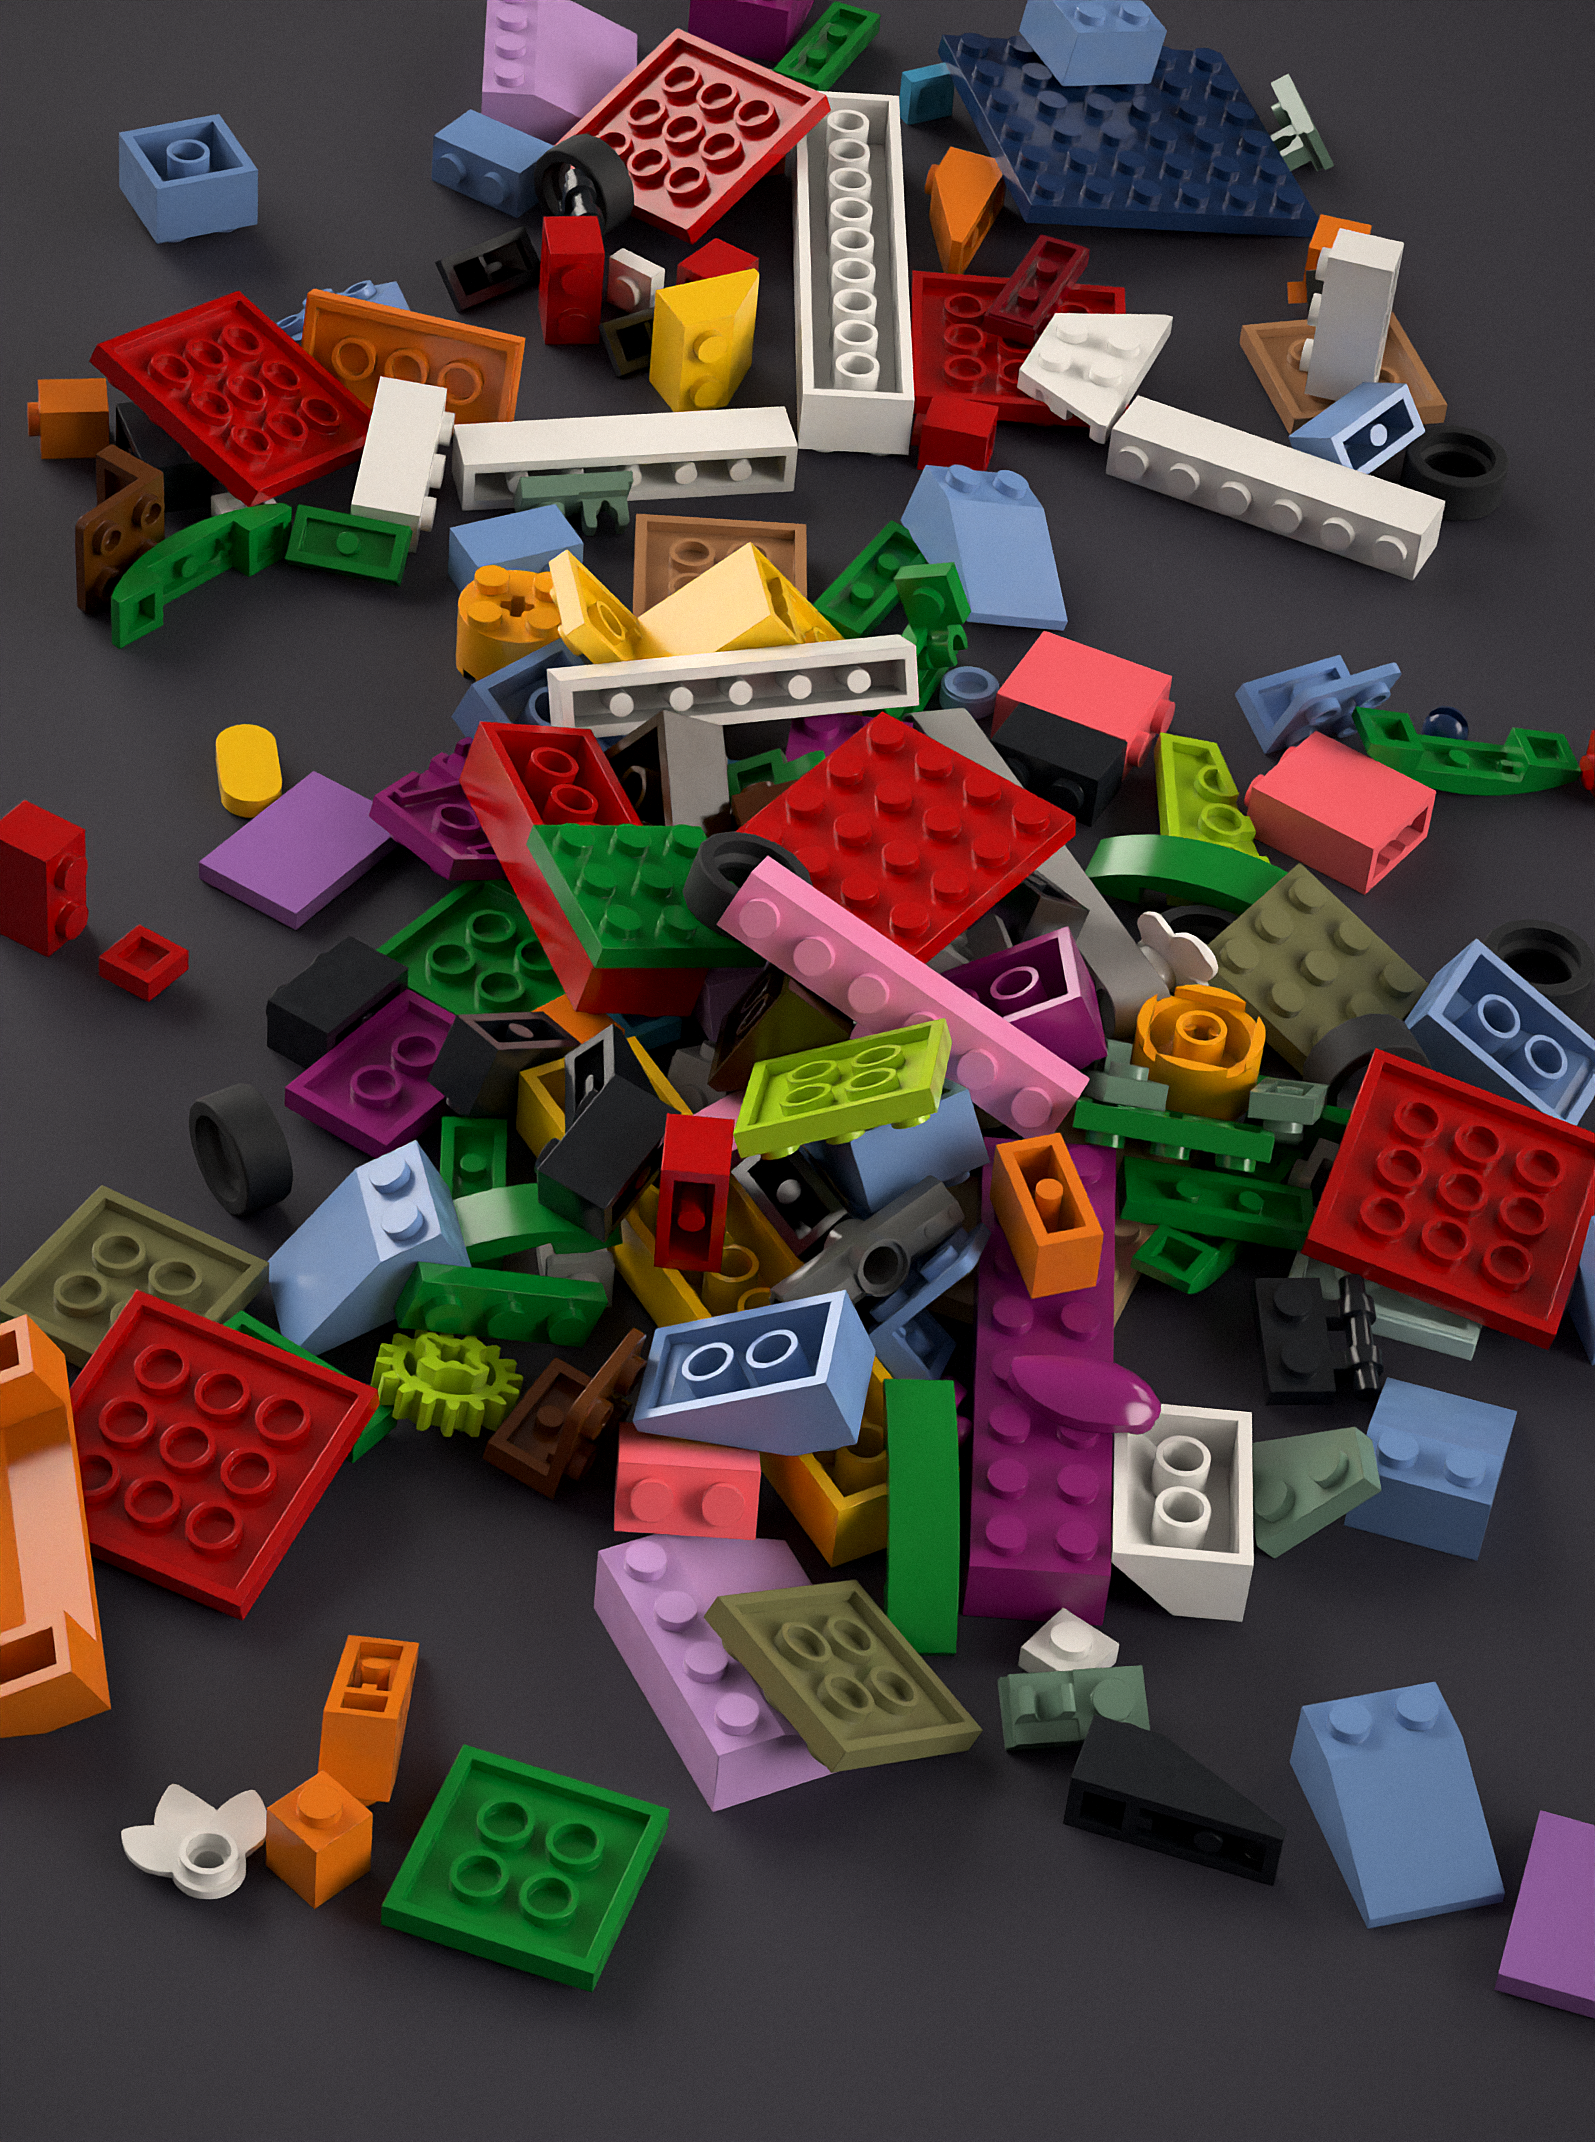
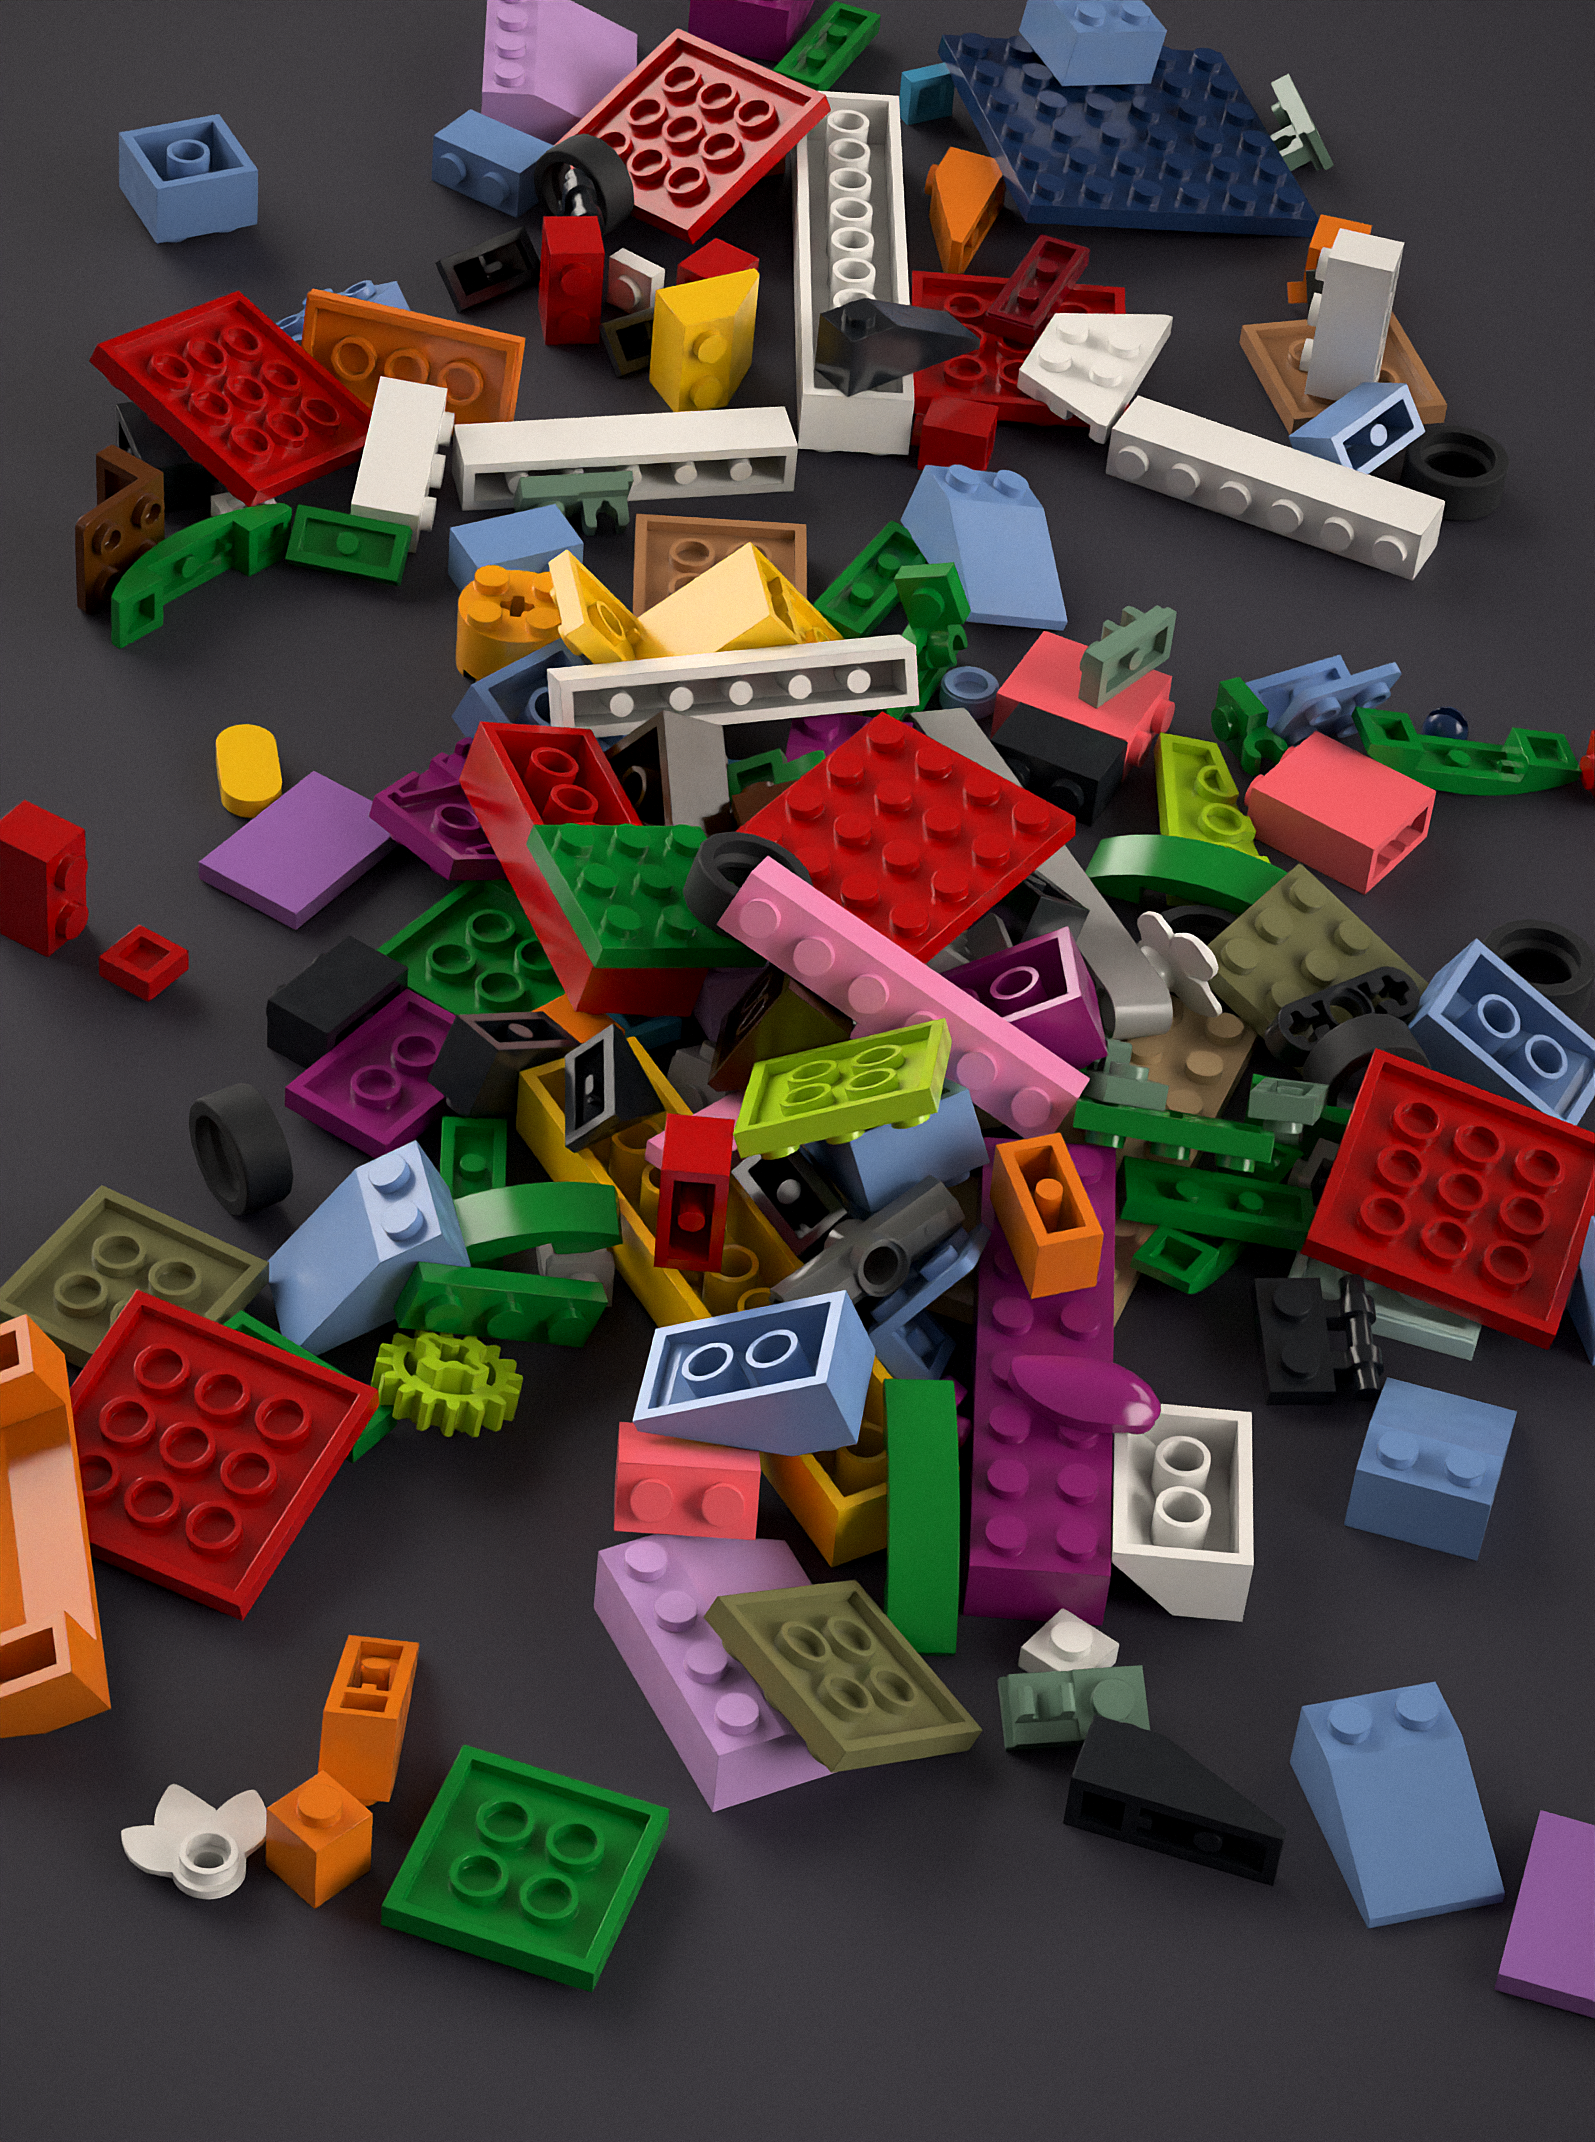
(70, 417): orange brick -> none
(564, 1416): reddish brown bracket -> none
(604, 1157): black brick -> none
(883, 341): none -> black slope
(1125, 653): none -> sand green plate
(1201, 1049): light orange brick -> none
(1242, 725): none -> green plate
(1309, 1484): sand green wing -> none
(1352, 995): none -> black beam

